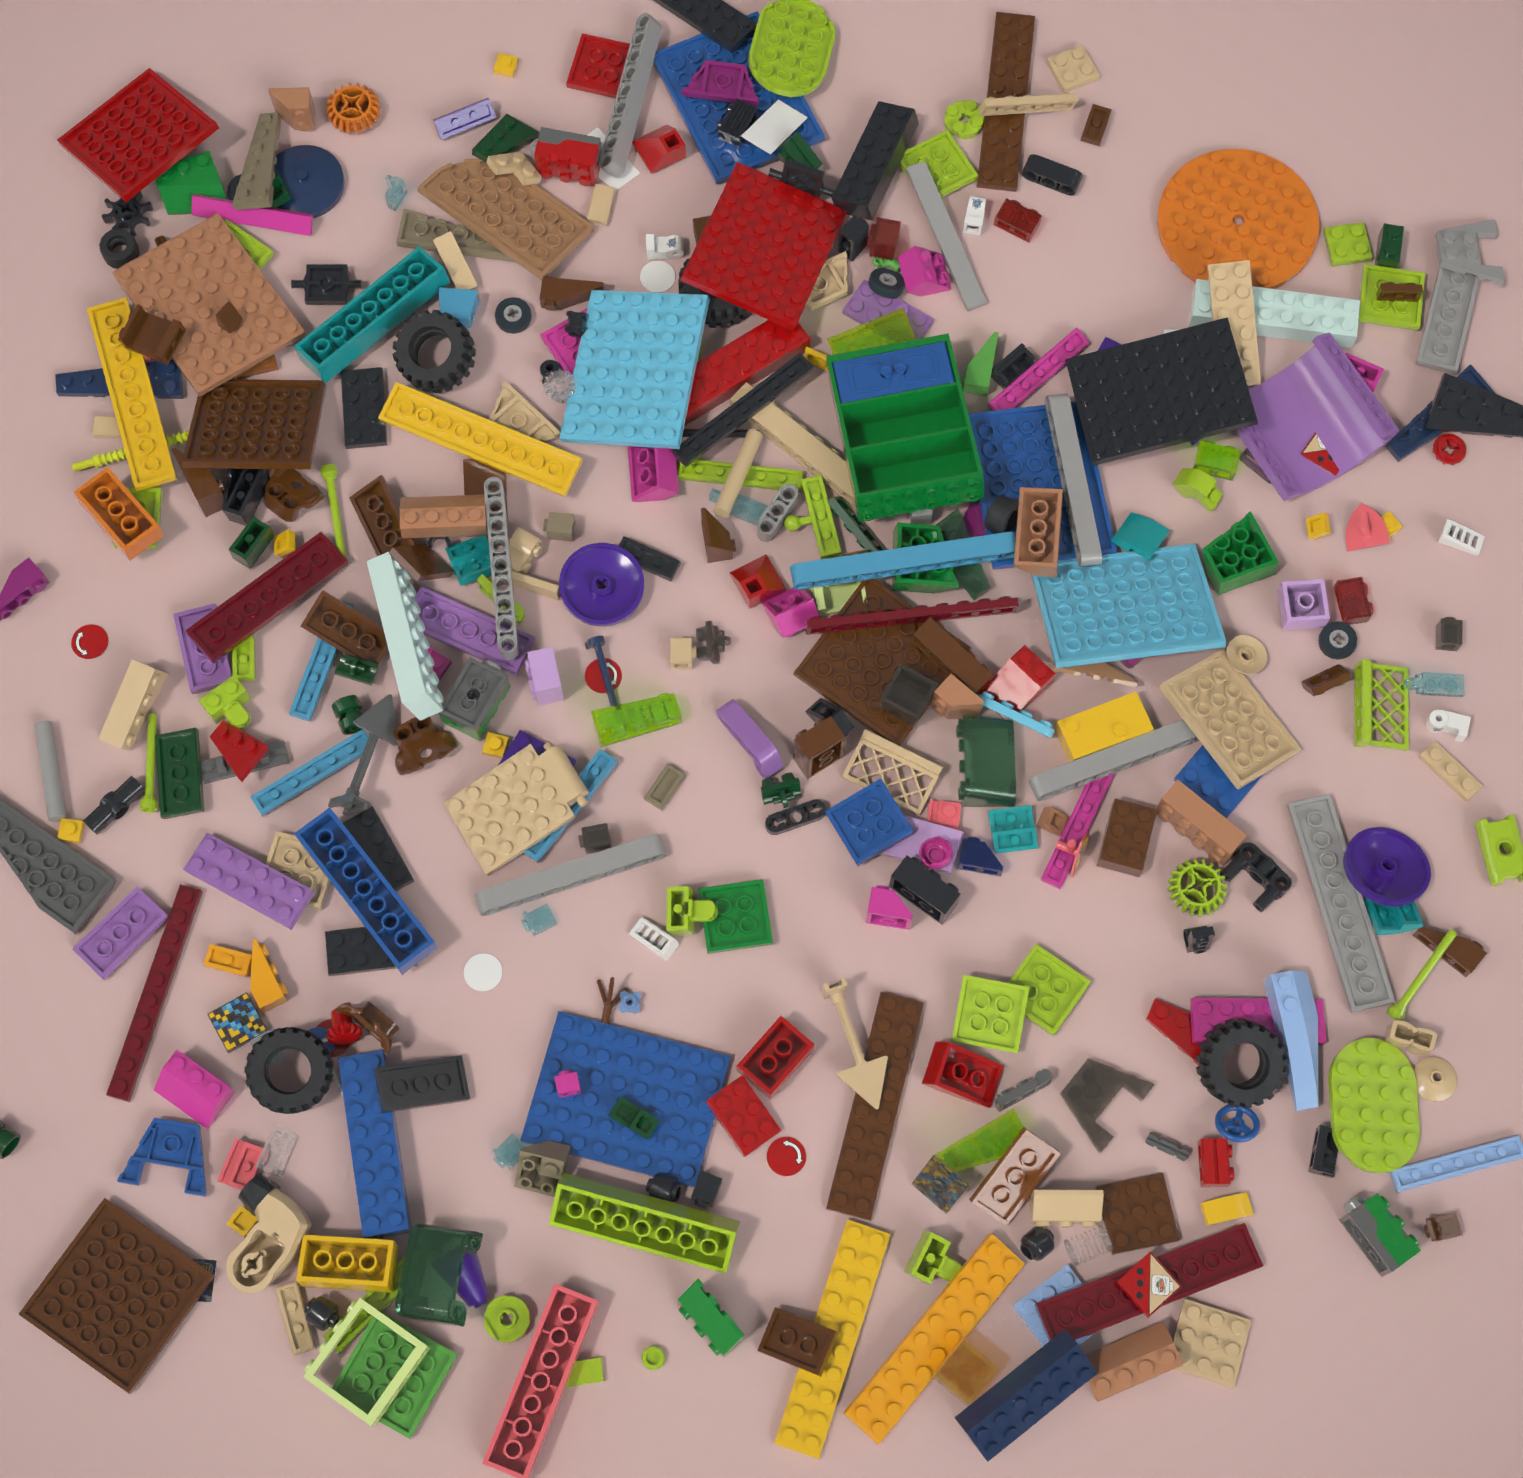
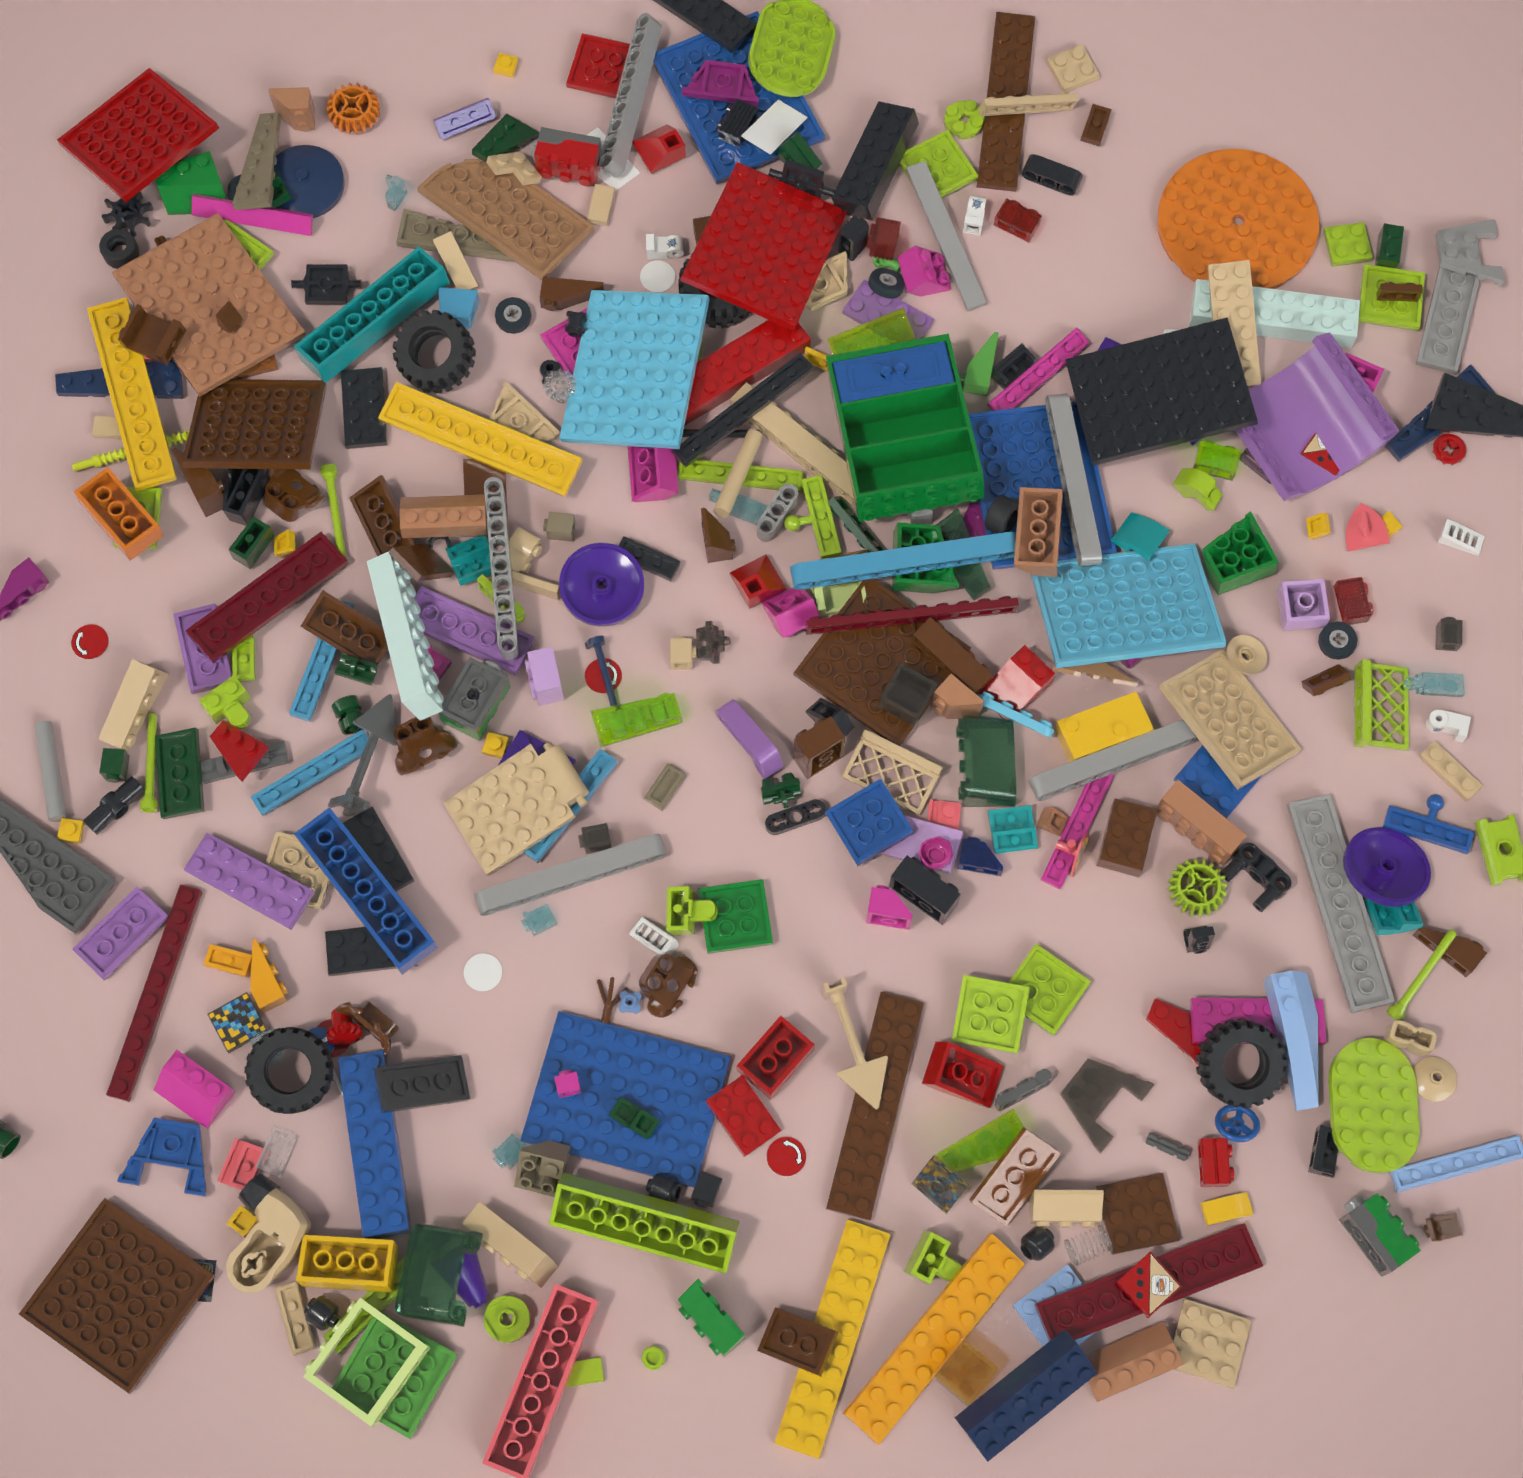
(114, 764): none -> dark green brick
(511, 1245): none -> tan wedge
(661, 1000): none -> reddish brown piece
(1428, 827): none -> blue plate

